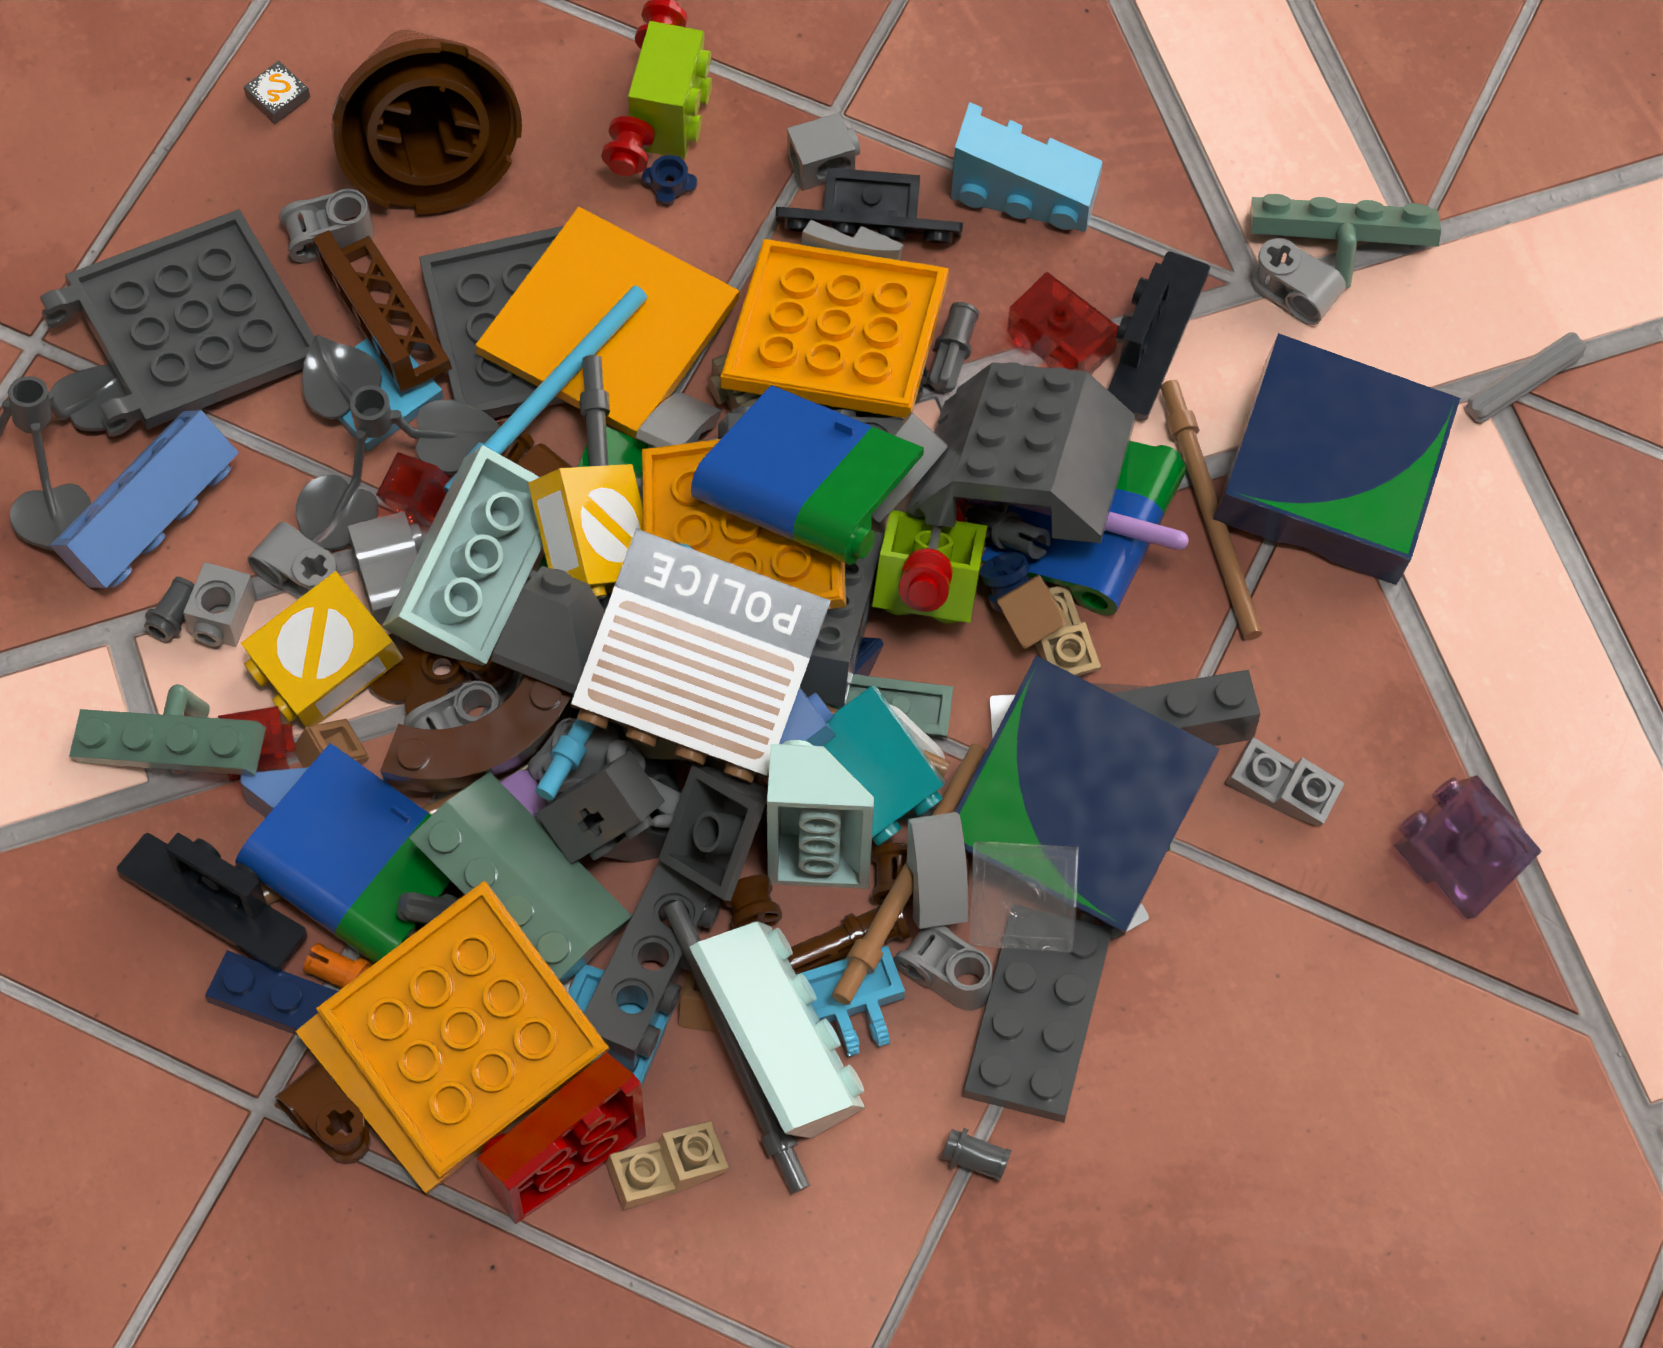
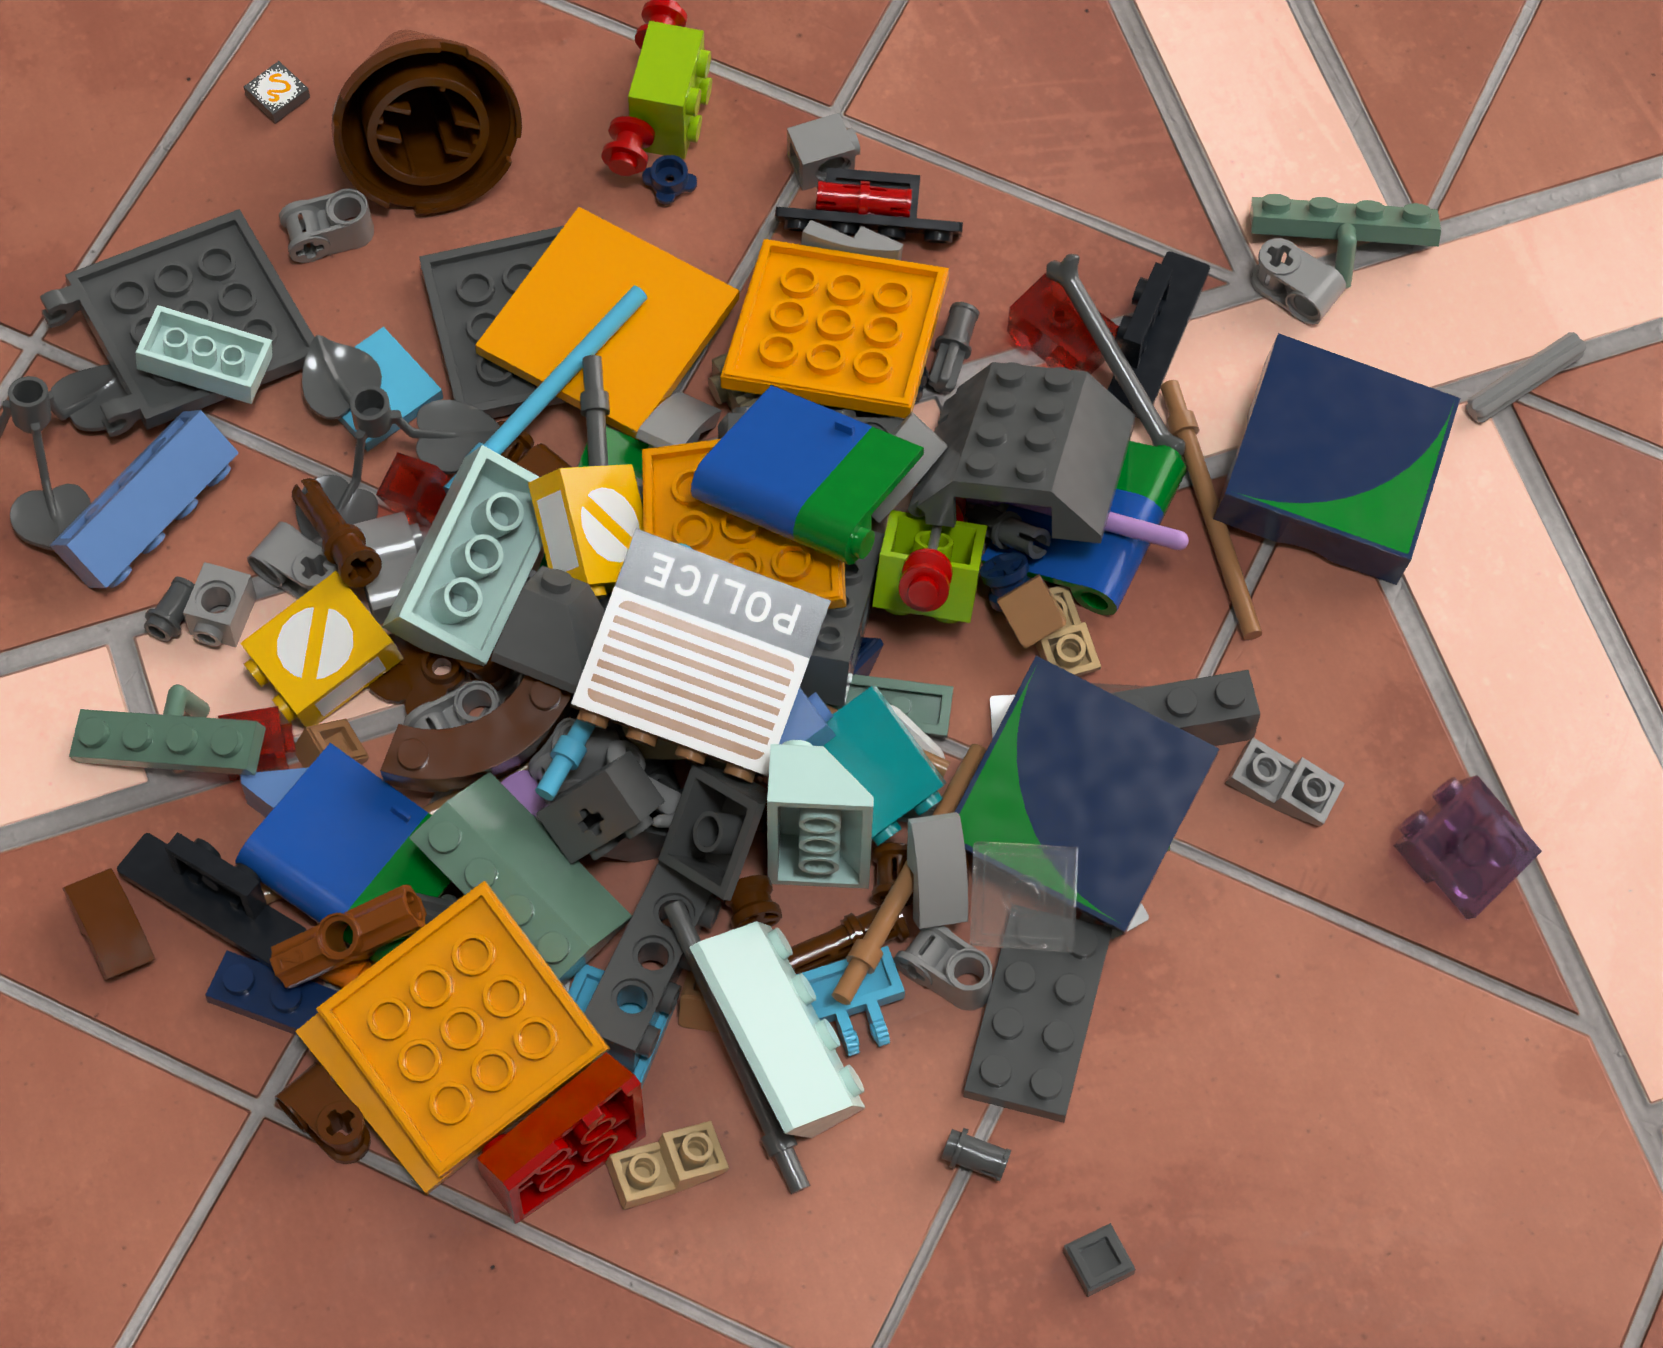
(108, 923): none -> reddish brown slope
(204, 354): none -> light aqua piece
(323, 946): none -> dark orange piece
(342, 542): none -> reddish brown pin
(374, 317): reddish brown fence -> none
(863, 199): none -> red pin
(1023, 176): medium azure wedge -> none
(1067, 276): none -> dark grey piece
(1099, 1260): none -> dark grey tile

